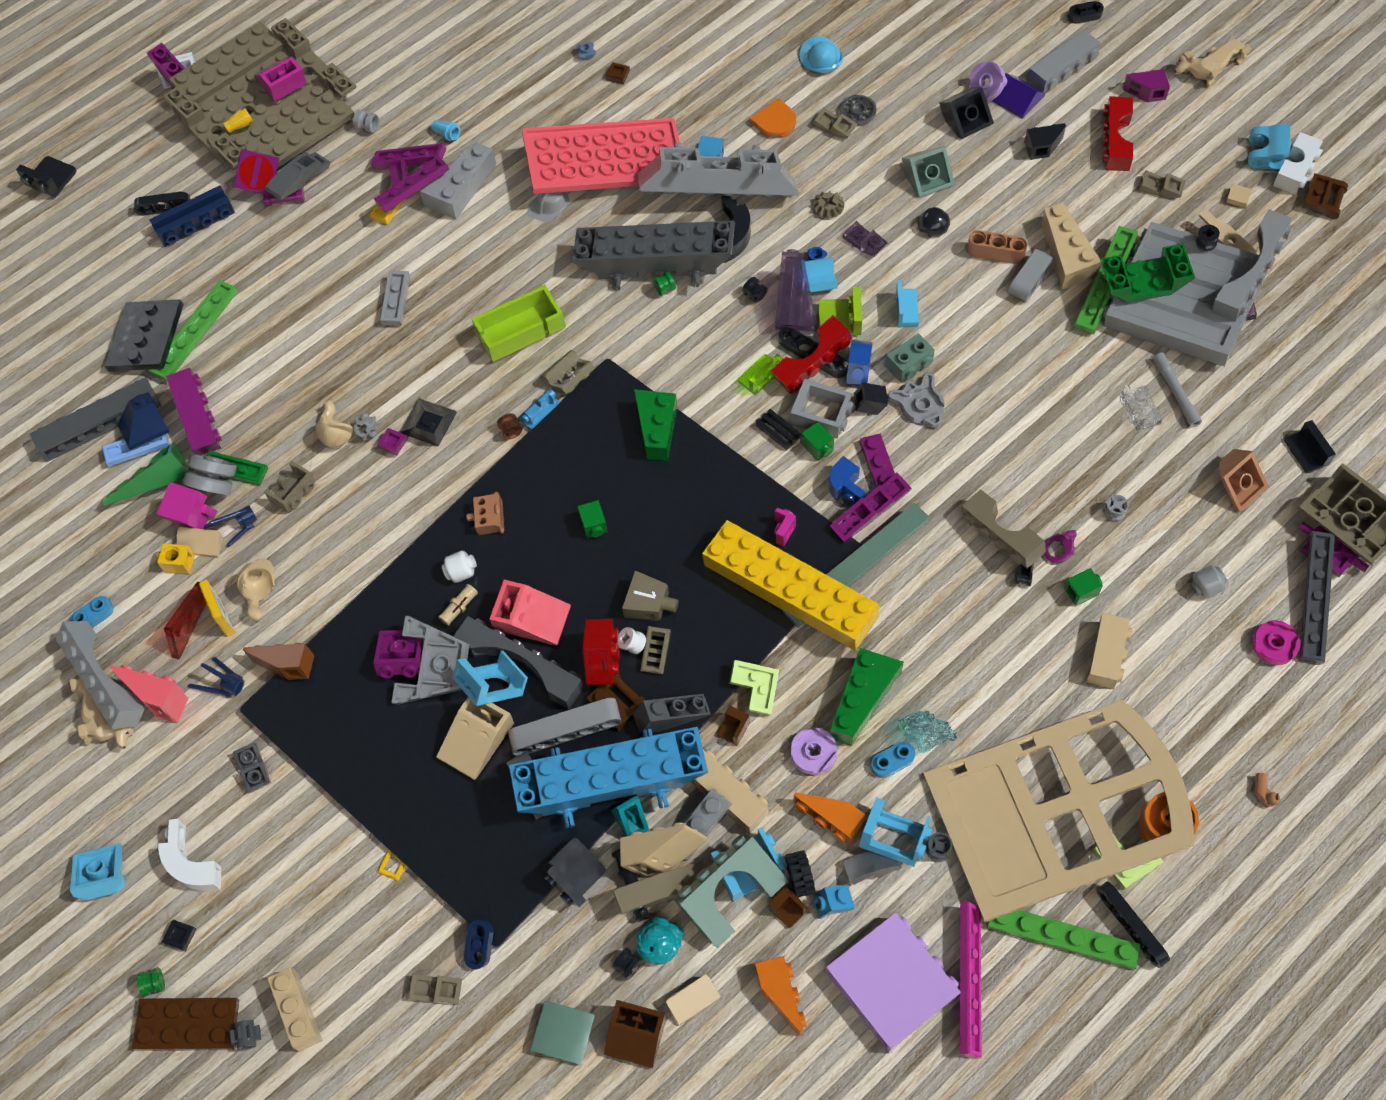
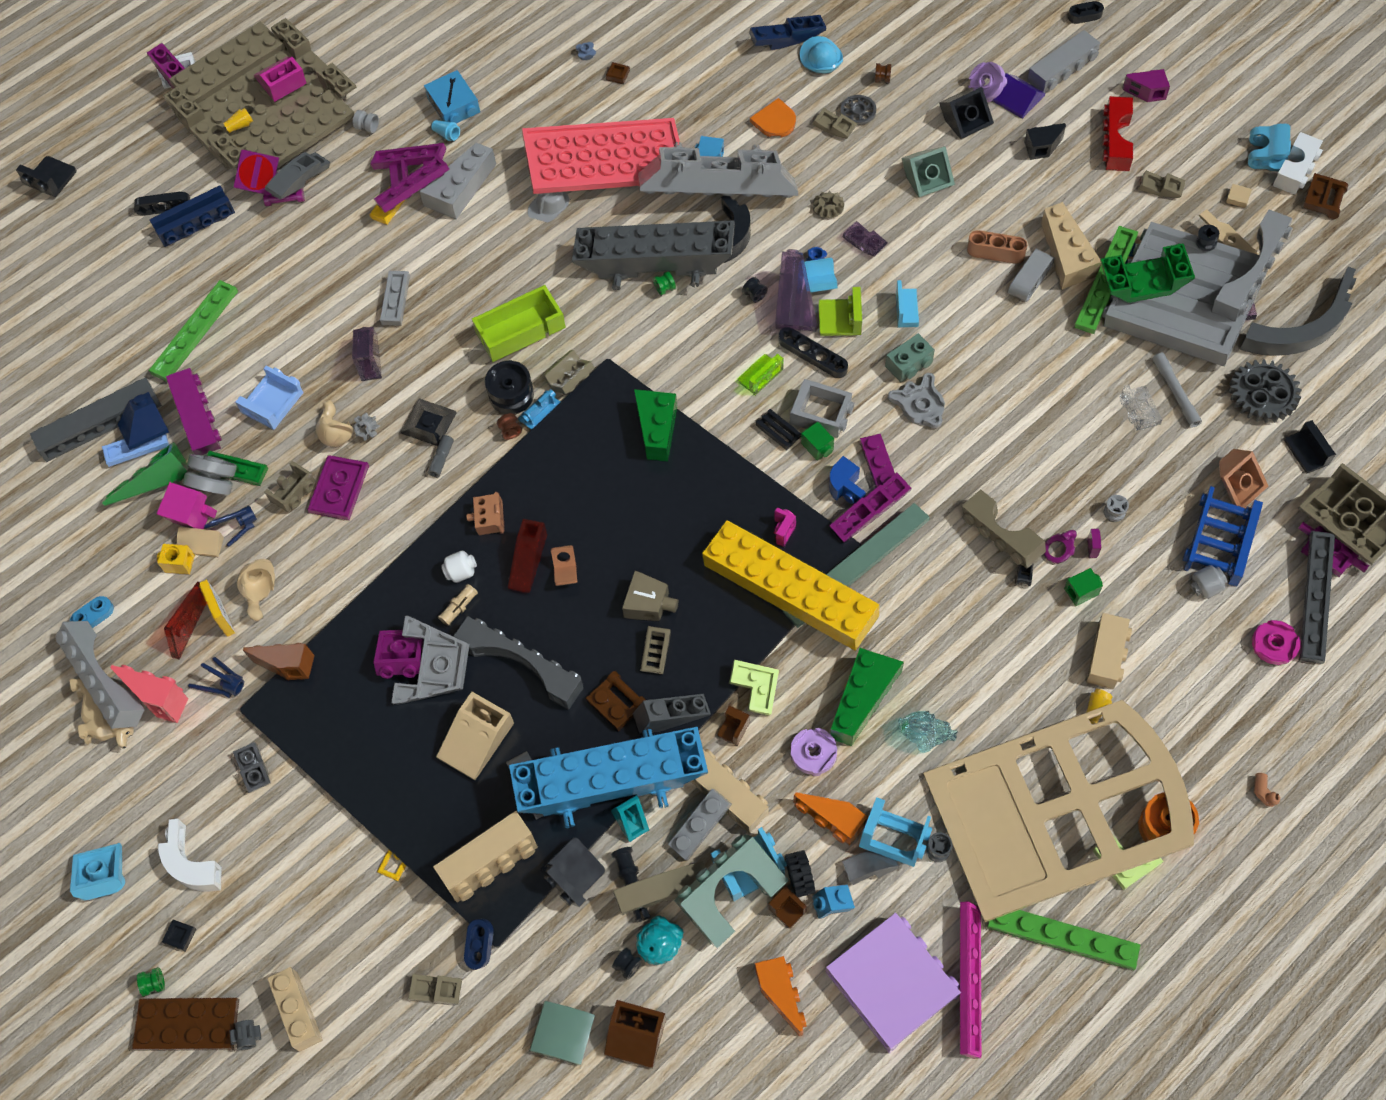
(144, 335): black plate -> none
(271, 398): none -> light blue panel
(338, 487): none -> magenta tile
(366, 353): none -> clear purple slope
(392, 441): magenta plate -> none
(441, 454): none -> dark grey piece
(452, 98): none -> dark azure brick
(473, 681): medium azure panel -> none
(486, 857): none -> tan brick
(509, 387): none -> black wheel
(527, 555): none -> clear red slope
(529, 613): coral slope -> none
(564, 571): none -> nougat bracket
(564, 726): light grey beam -> none
(592, 519): green brick -> none
(600, 651): red brick -> none
(631, 640): white wheel -> none
(659, 849): tan slope -> none
(692, 999): tan slope -> none
(791, 33): none -> dark blue slope
(792, 372): red arch -> none
(859, 362): blue brick -> none
(870, 398): black brick -> none
(882, 73): none -> reddish brown wheel
(894, 760): dark azure plate -> none
(934, 222): black hair -> none
(1094, 543): none -> magenta tile
(1098, 699): none -> yellow cone
(1133, 924): black beam -> none
(1214, 62): tan animal -> none
(1239, 551): none -> blue fence
(1265, 391): none -> dark grey gear
(1294, 340): none -> dark grey arch

